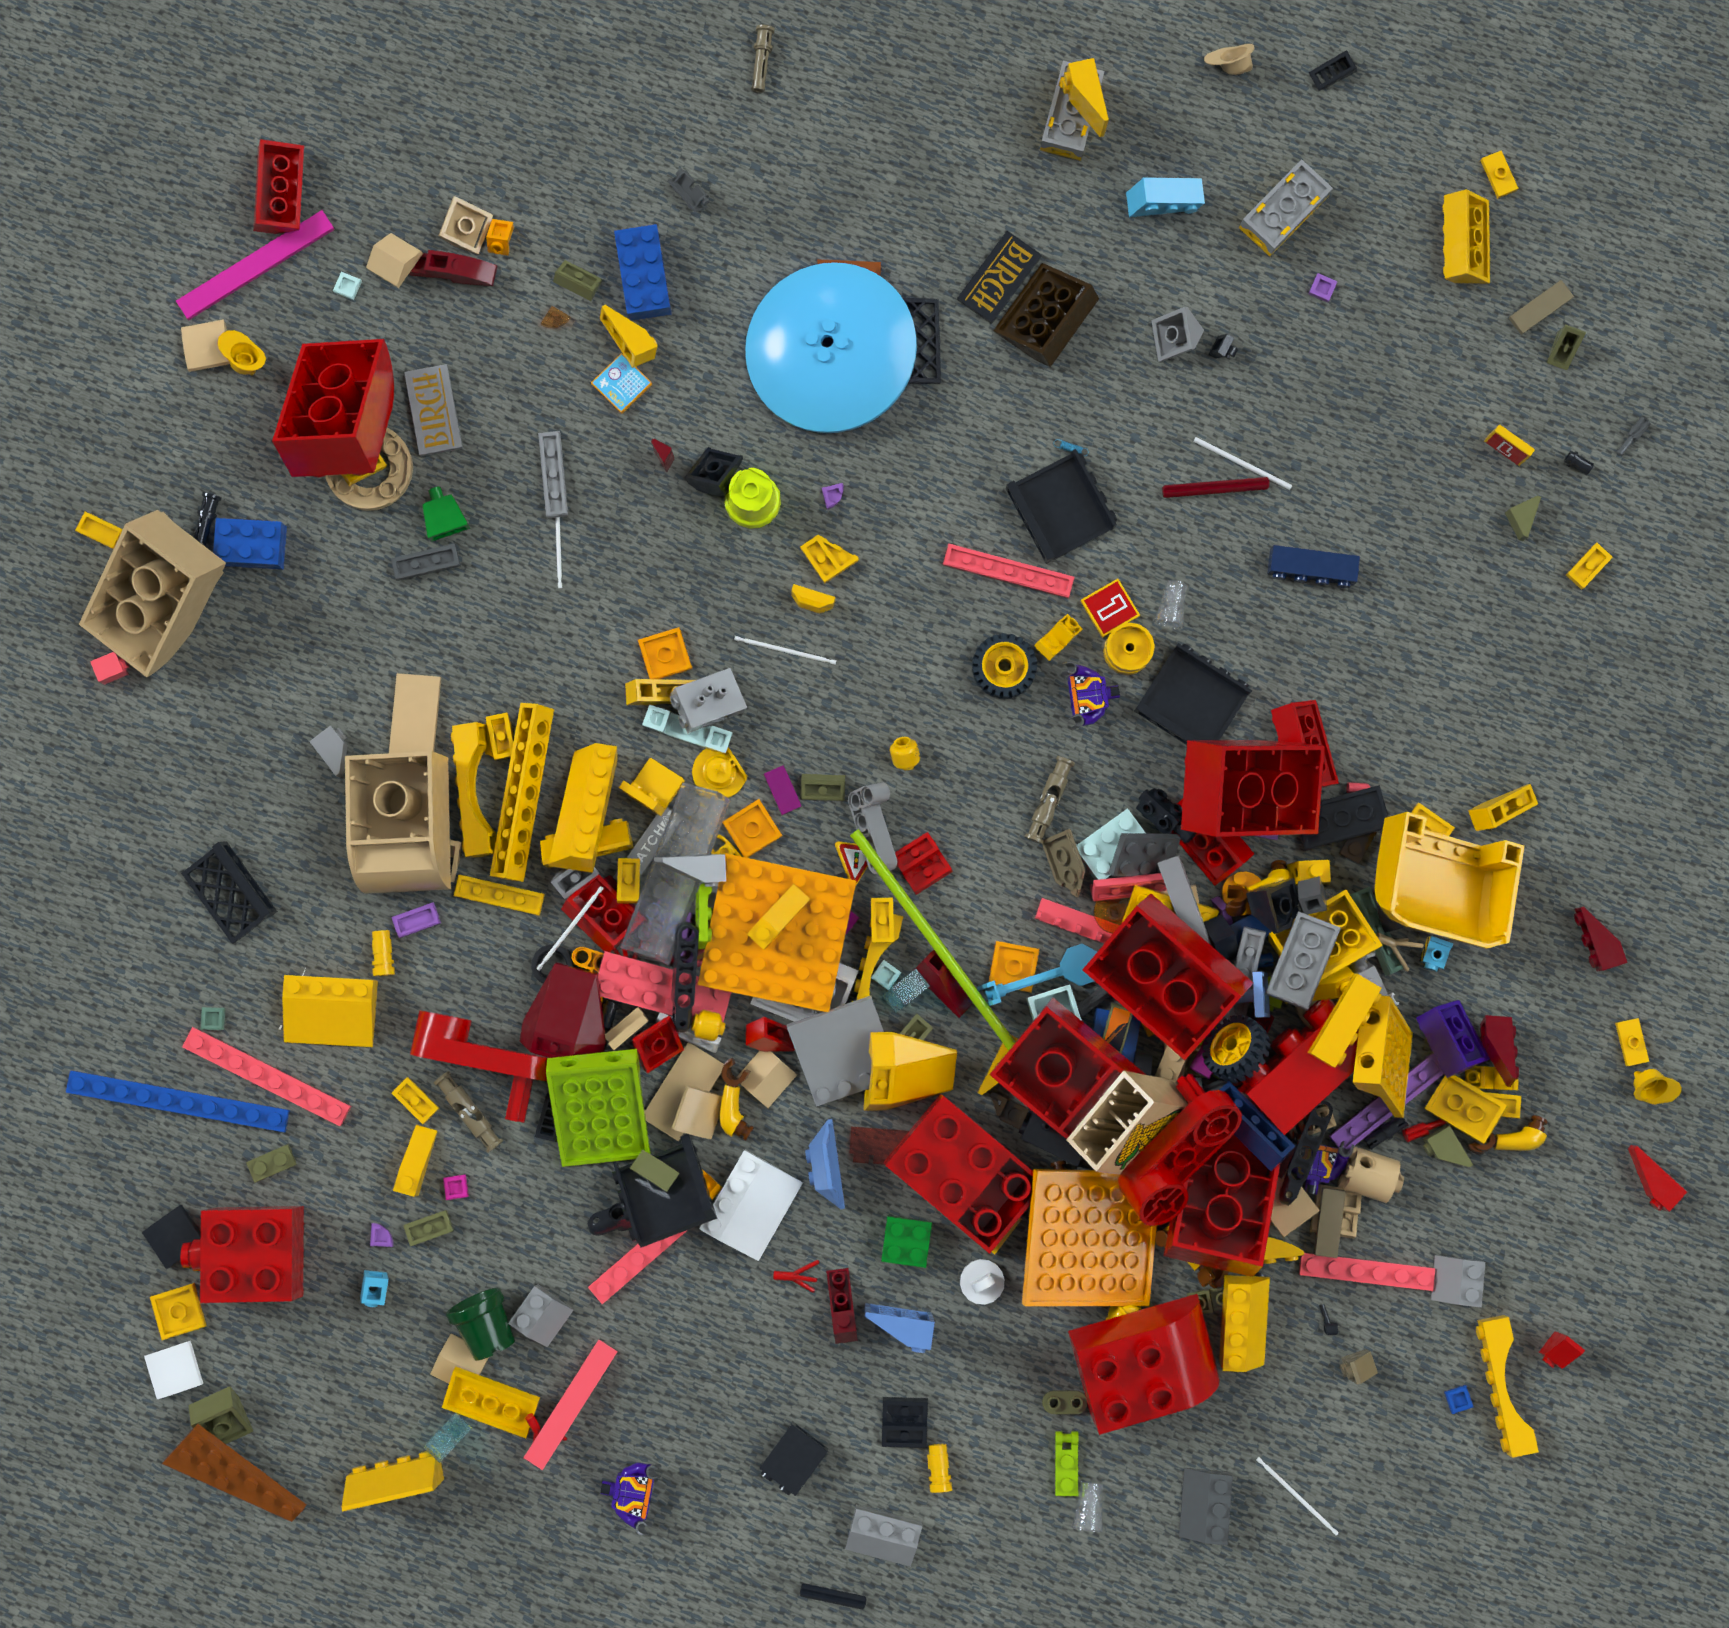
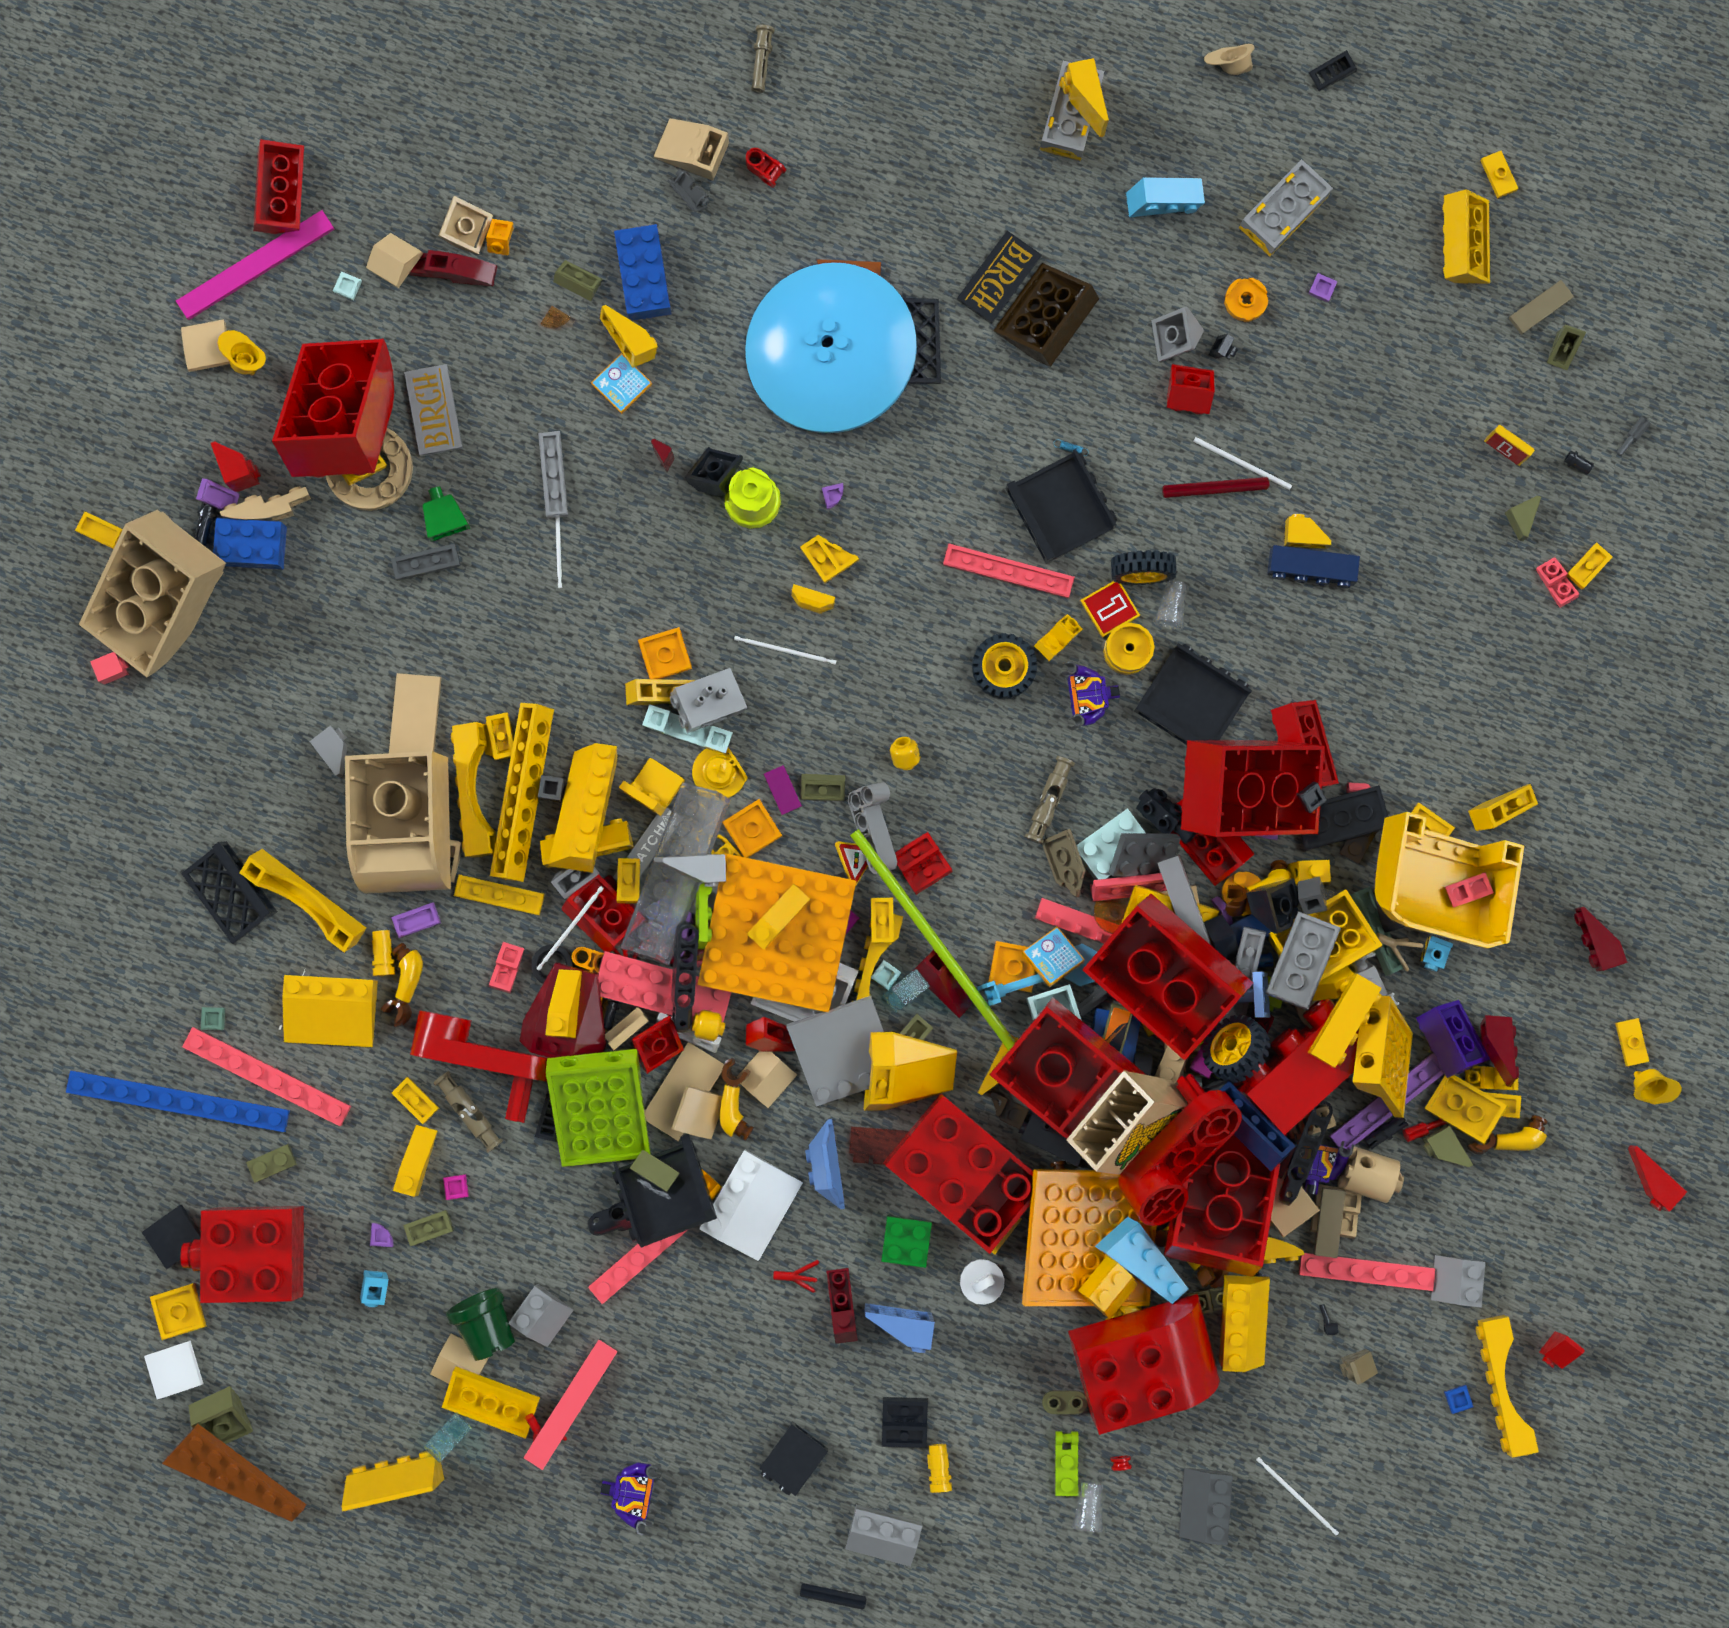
(216, 495): none -> medium lavender tile
(235, 468): none -> red slope
(271, 874): none -> yellow arch
(275, 509): none -> tan slope
(411, 969): none -> piece
(506, 967): none -> coral slope
(552, 789): none -> dark grey brick
(564, 1005): none -> yellow slope
(693, 147): none -> tan slope
(767, 169): none -> red piece
(1053, 956): none -> medium azure tile
(1108, 1287): none -> yellow slope
(1121, 1463): none -> red bush
(1141, 1258): none -> medium azure wedge
(1143, 567): none -> black wheel
(1190, 389): none -> red slope
(1258, 299): none -> light orange plate
(1304, 533): none -> yellow slope
(1311, 797): none -> black tile
(1469, 890): none -> coral slope
(1557, 583): none -> coral slope

